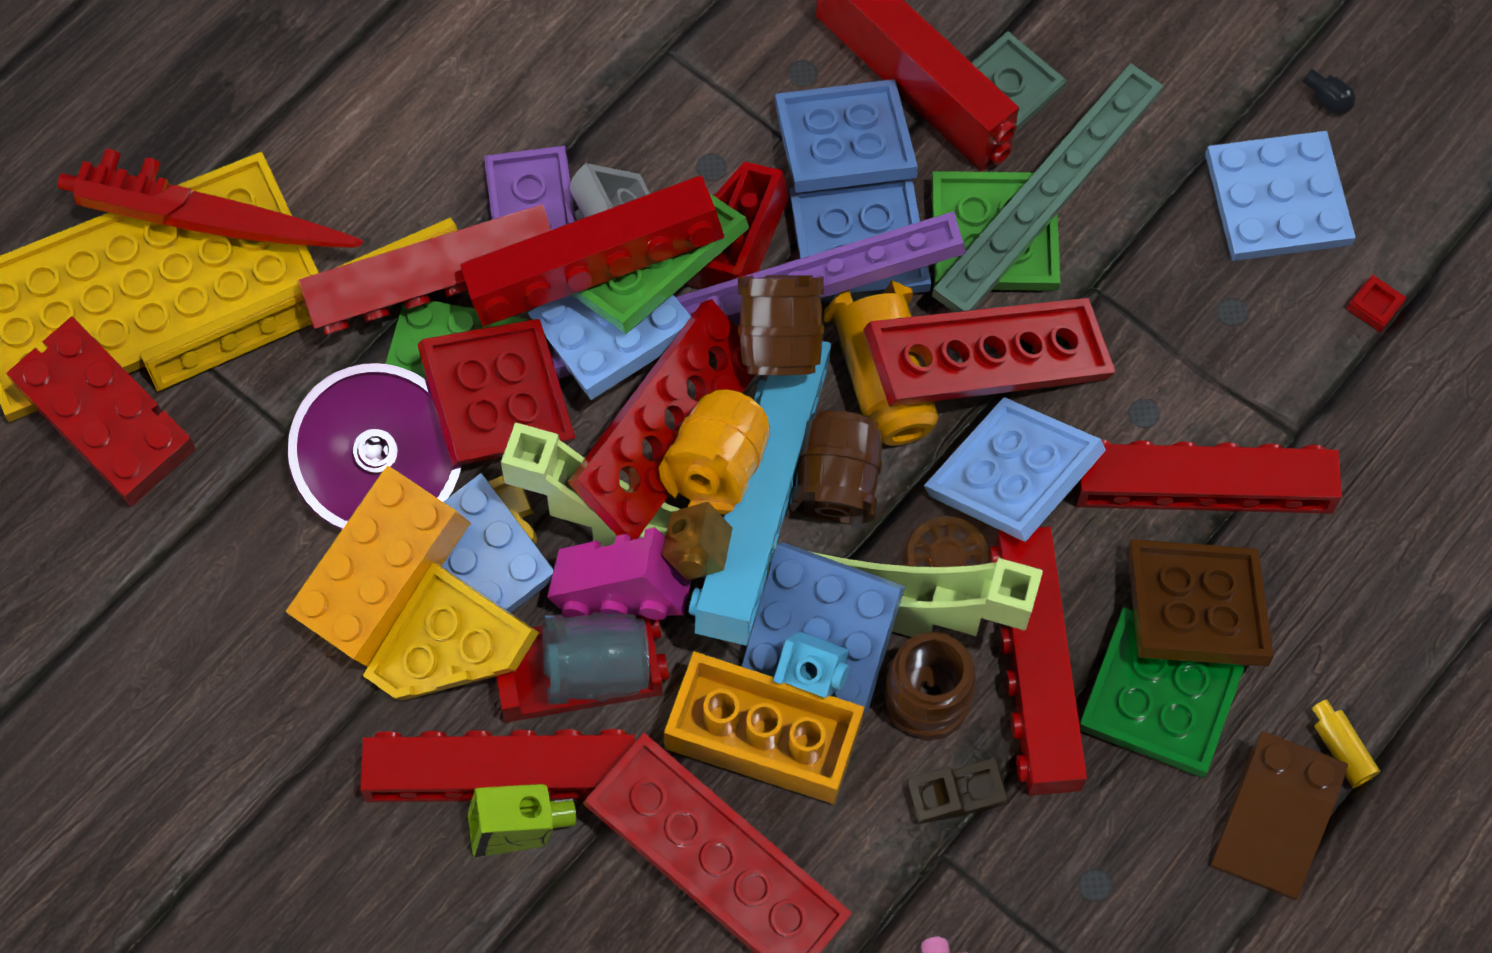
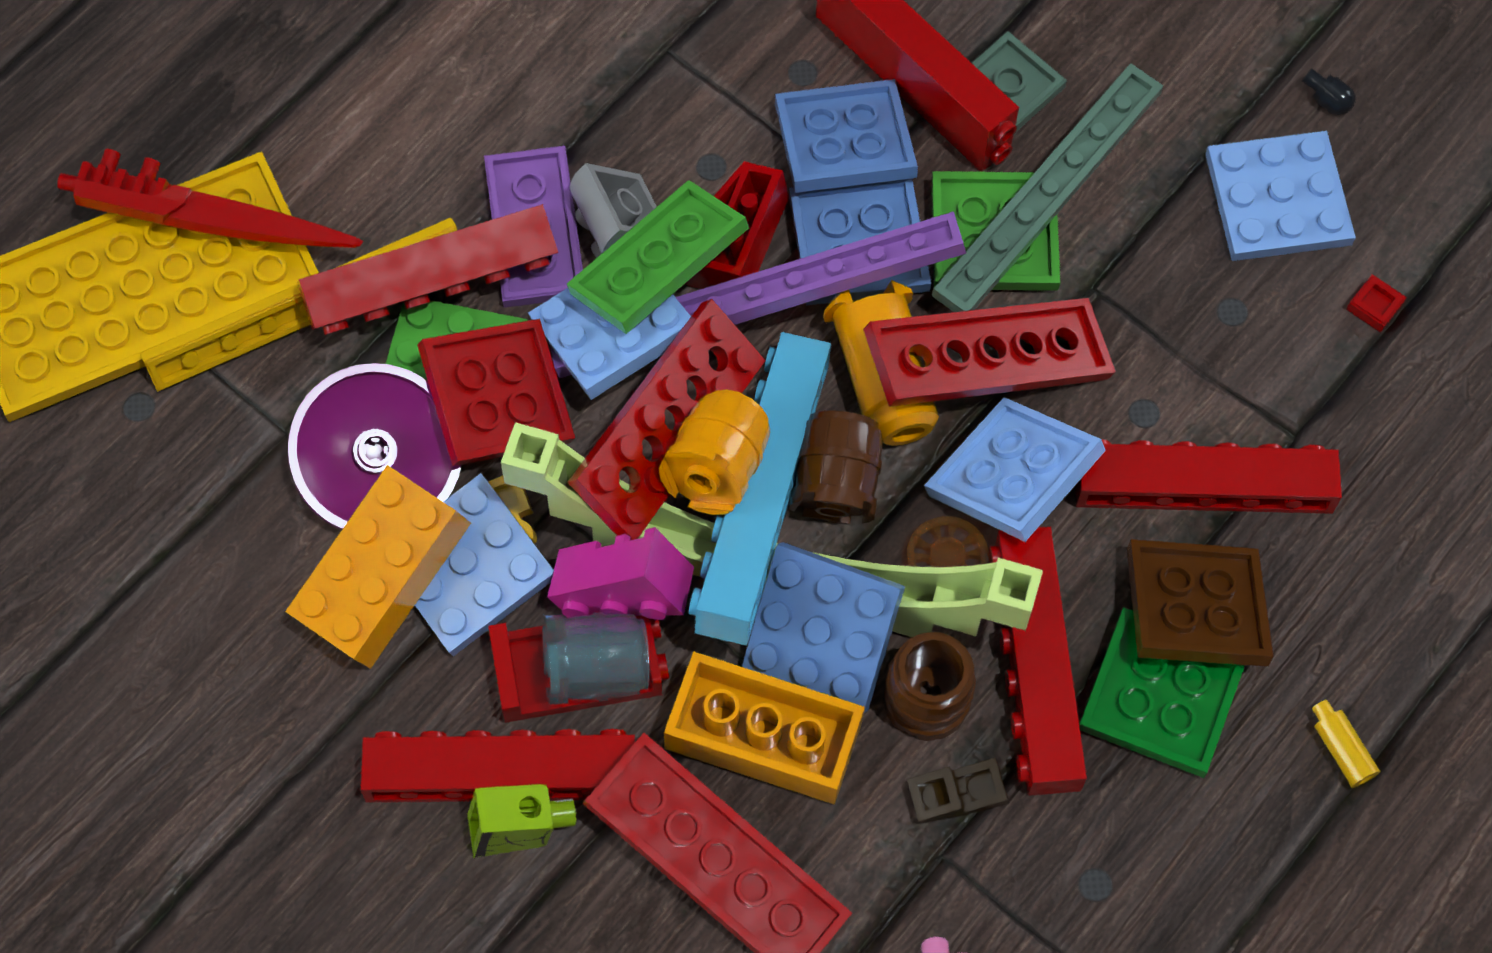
(101, 411): red piece -> none
(447, 639): yellow plate -> none
(592, 250): red brick -> none
(697, 541): pearl gold brick -> none
(781, 324): reddish brown piece -> none
(827, 658): medium azure brick -> none
(1278, 815): reddish brown slope -> none

